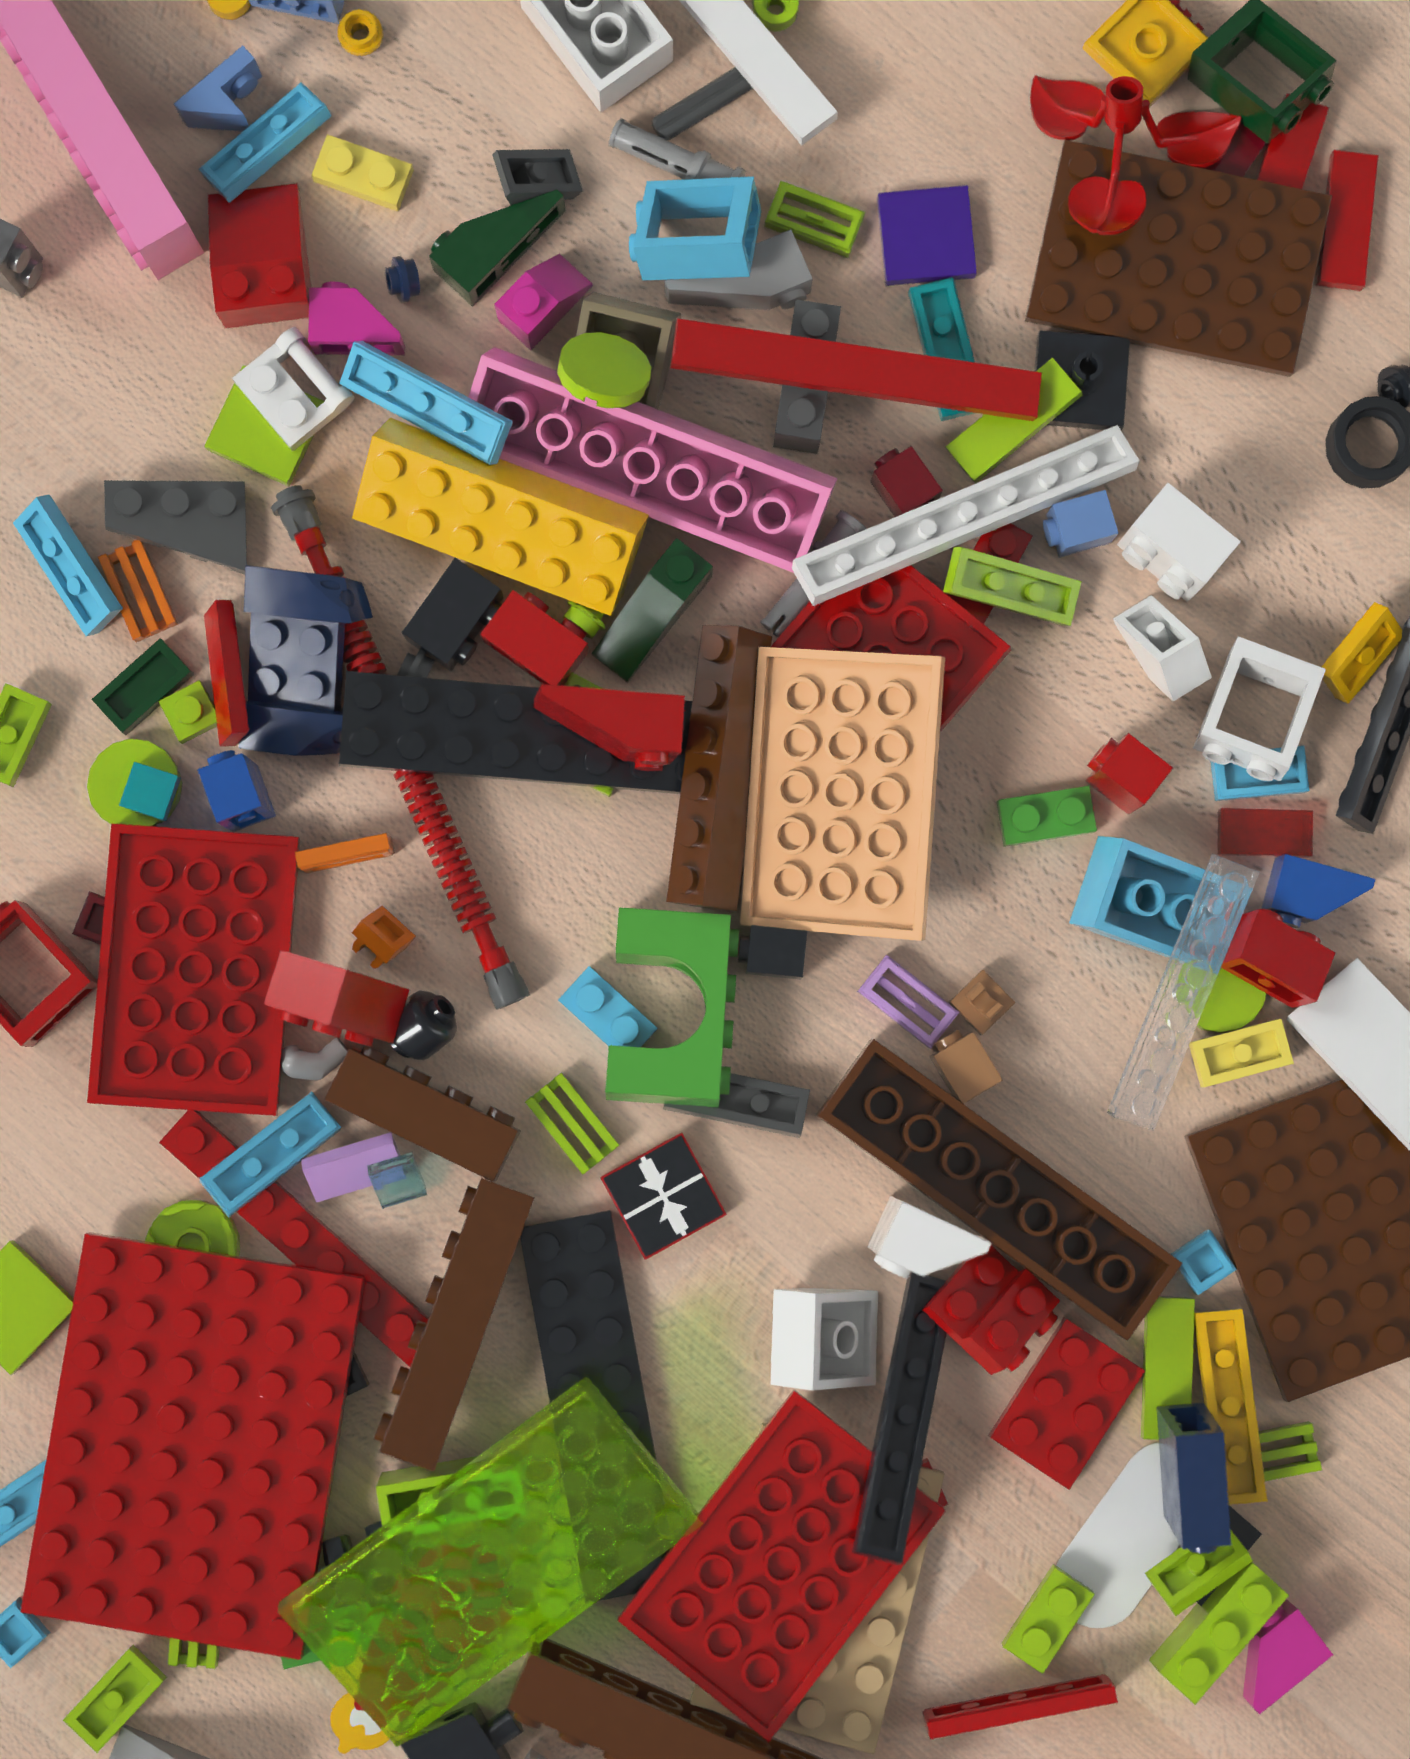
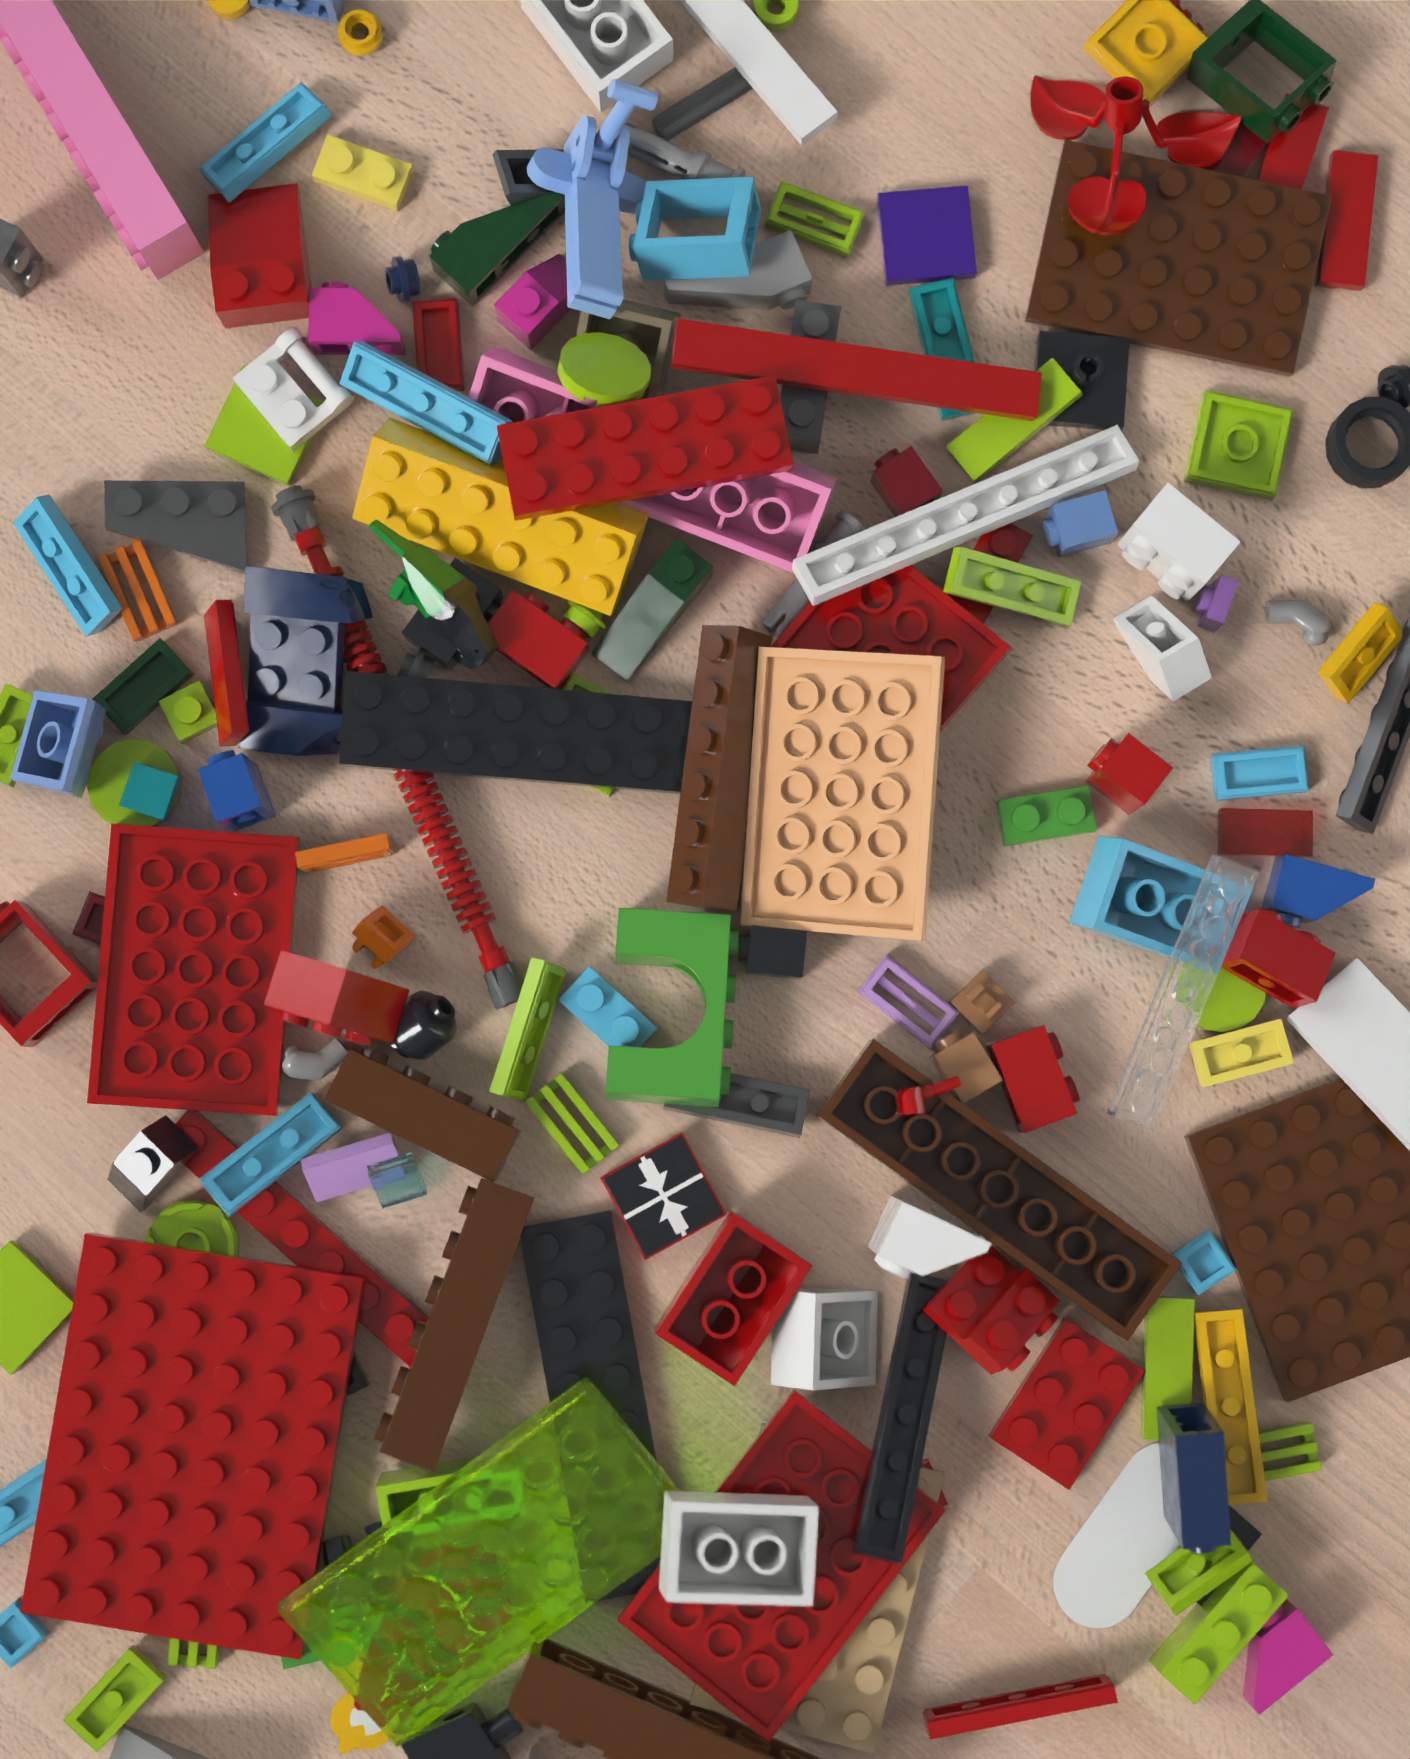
(58, 743): none -> medium blue slope
(151, 1162): none -> slope
(211, 100): medium blue slope -> none
(439, 341): none -> red tile
(441, 596): none -> animal
(528, 1029): none -> lime tile
(595, 191): none -> light blue piece
(624, 723): red slope -> none
(645, 448): none -> red plate
(732, 1298): none -> red slope
(738, 1548): none -> white brick
(912, 1099): none -> red hand
(1034, 1079): none -> red brick
(1047, 1618): lime plate -> none
(1215, 602): none -> medium lavender plate
(1238, 445): none -> lime tile
(1272, 669): white window -> none
(1301, 613): none -> light grey arm

